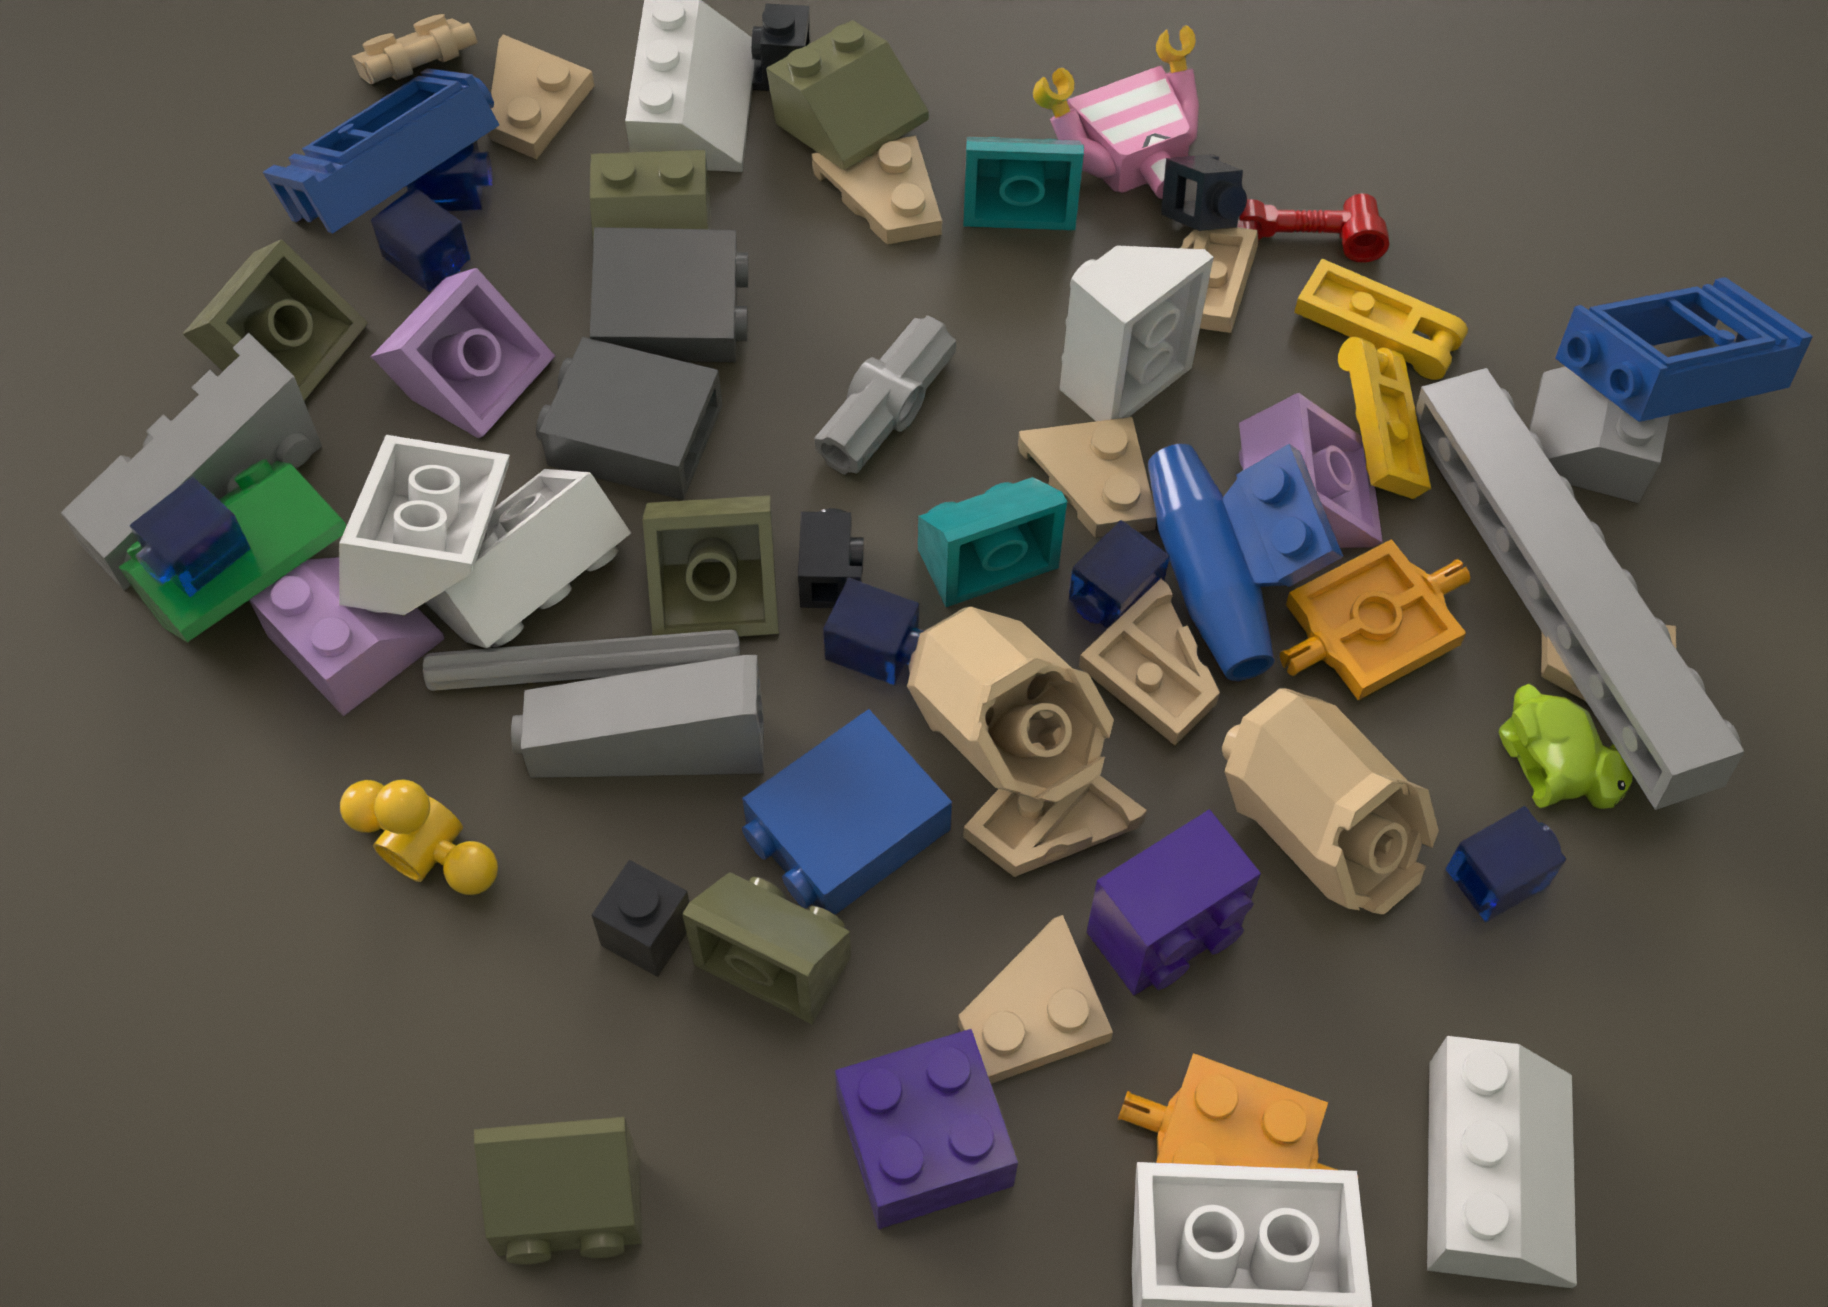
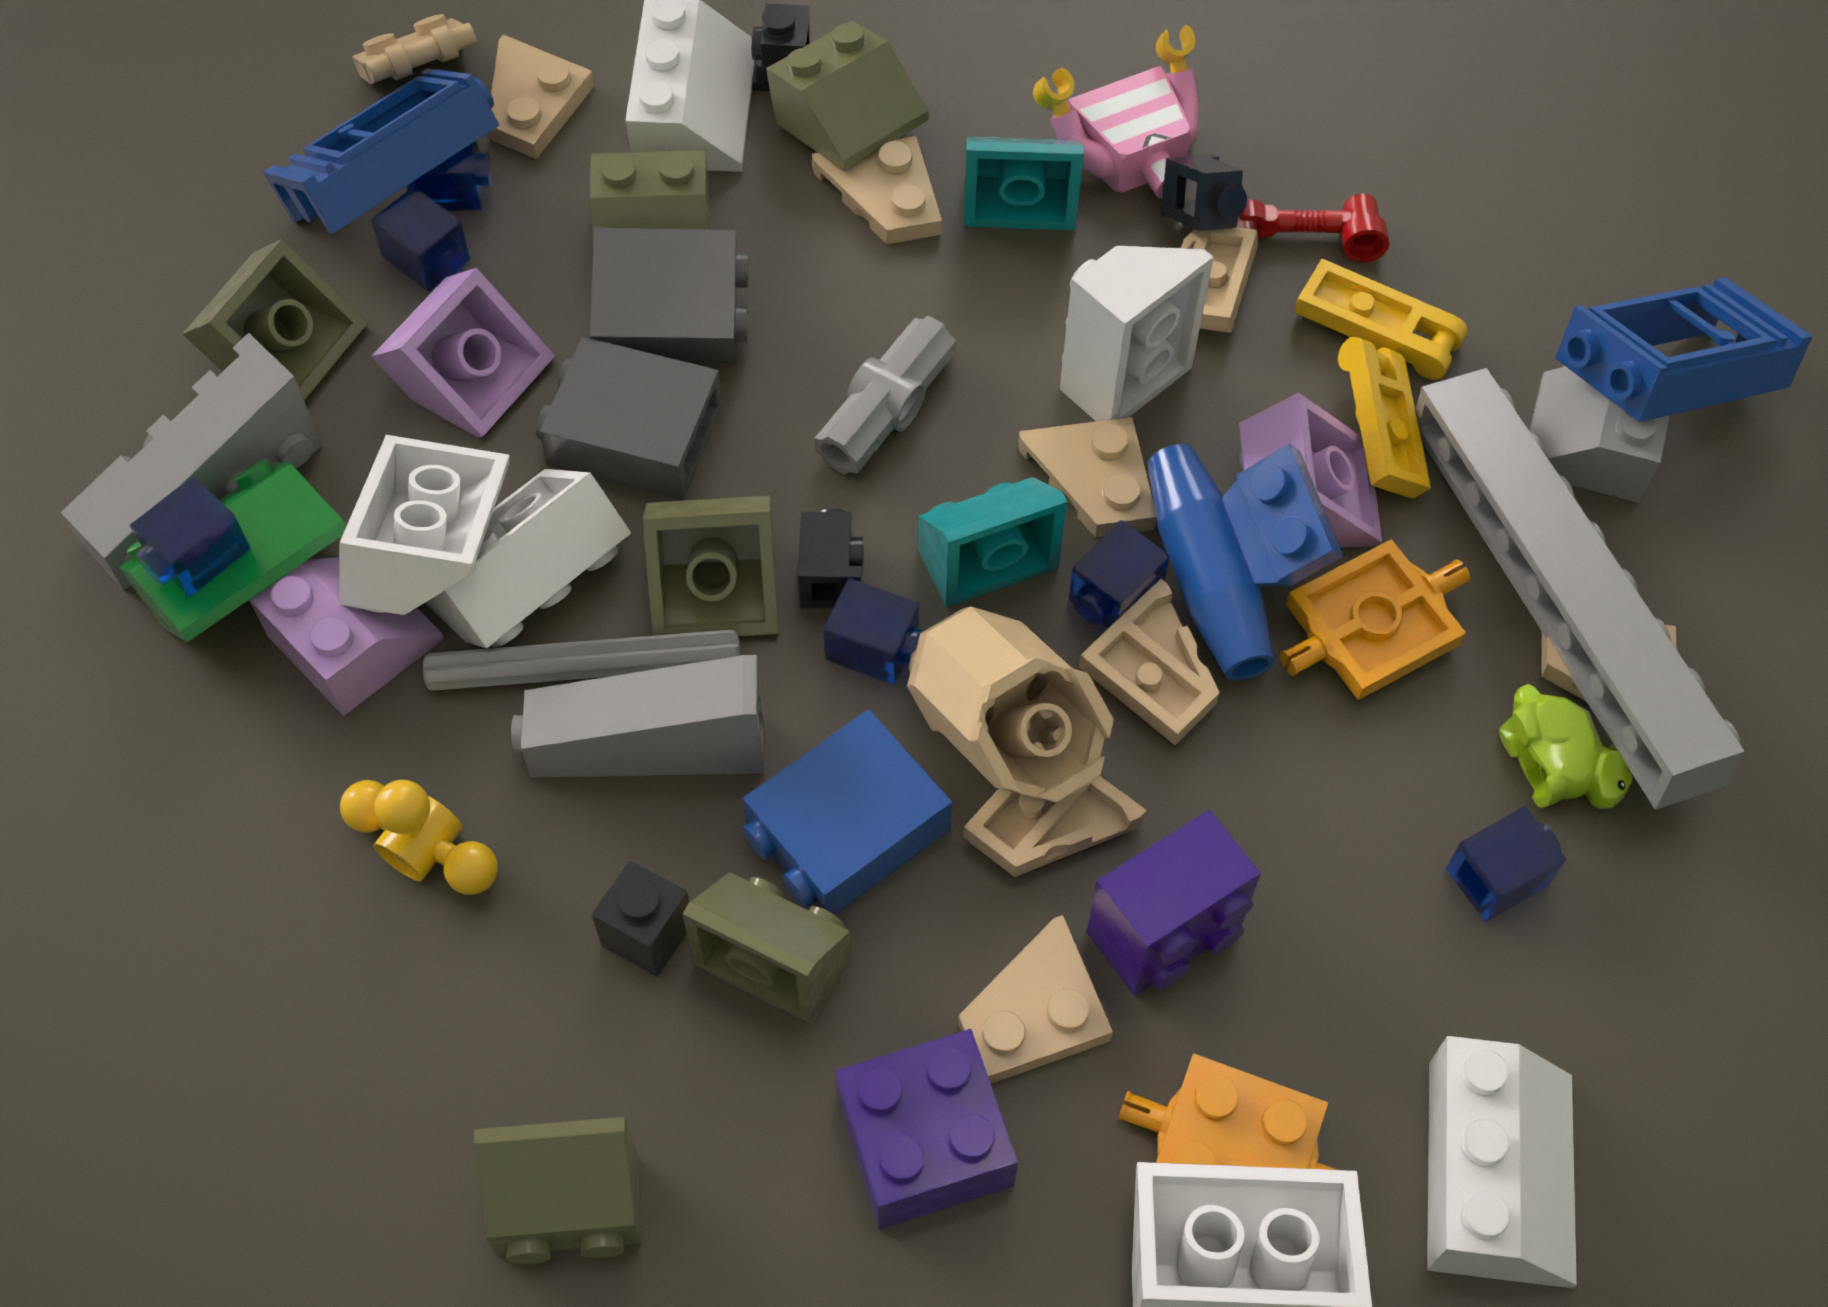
(1330, 800): tan brick -> none

